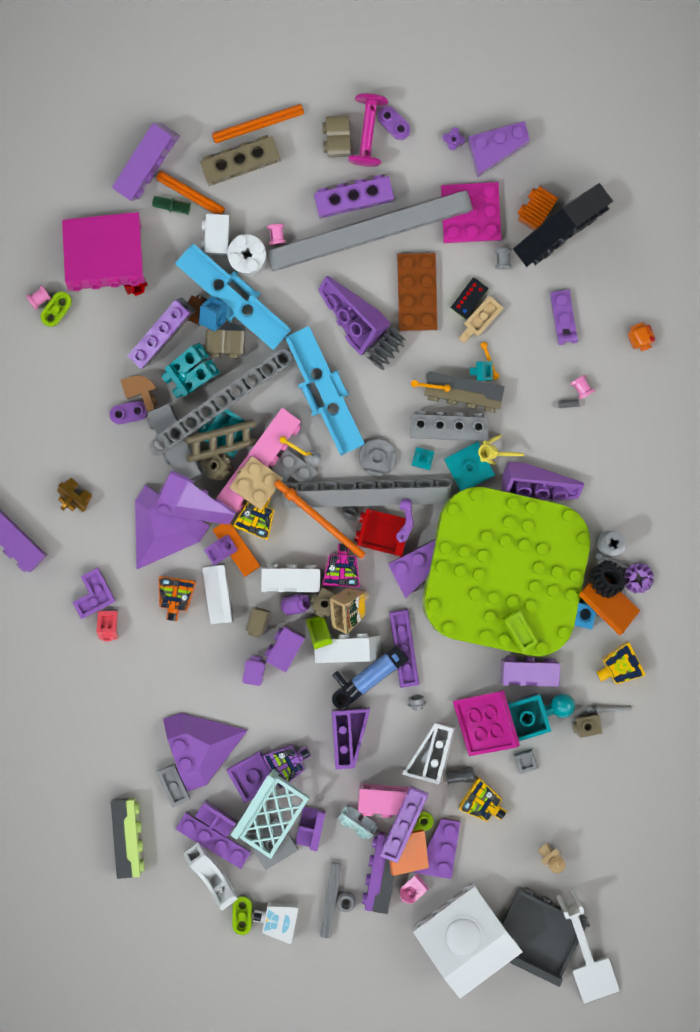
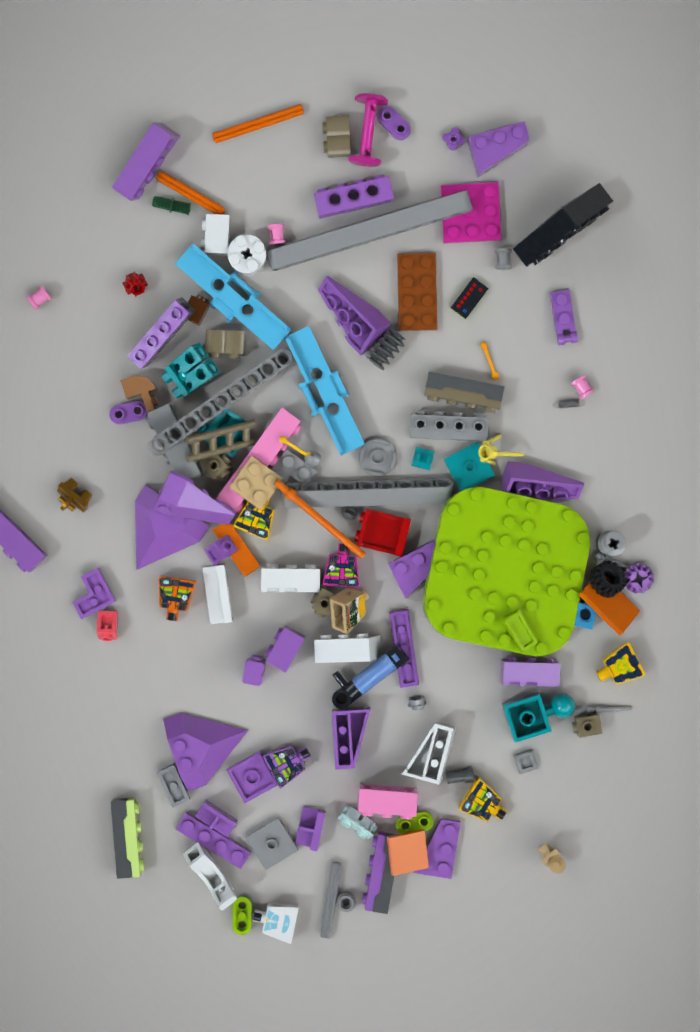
(56, 309): lime plate -> none
(102, 251): dark pink panel -> none
(213, 314): dark azure brick -> none
(251, 163): dark tan brick -> none
(257, 621): dark tan brick -> none
(260, 802): light aqua fence -> none
(295, 604): medium lavender brick -> none
(319, 632): lime tile -> none
(403, 534): medium lavender piece -> none
(403, 824): medium lavender tile -> none
(413, 890): bright pink plate -> none
(414, 383): light orange hinge -> none
(466, 941): white panel -> none
(481, 318): tan plate -> none
(483, 370): teal tile -> none
(486, 723): dark pink plate -> none
(537, 209): orange brick -> none
(542, 935): dark grey panel -> none
(595, 977): white piece -> none
(641, 336): orange head -> none

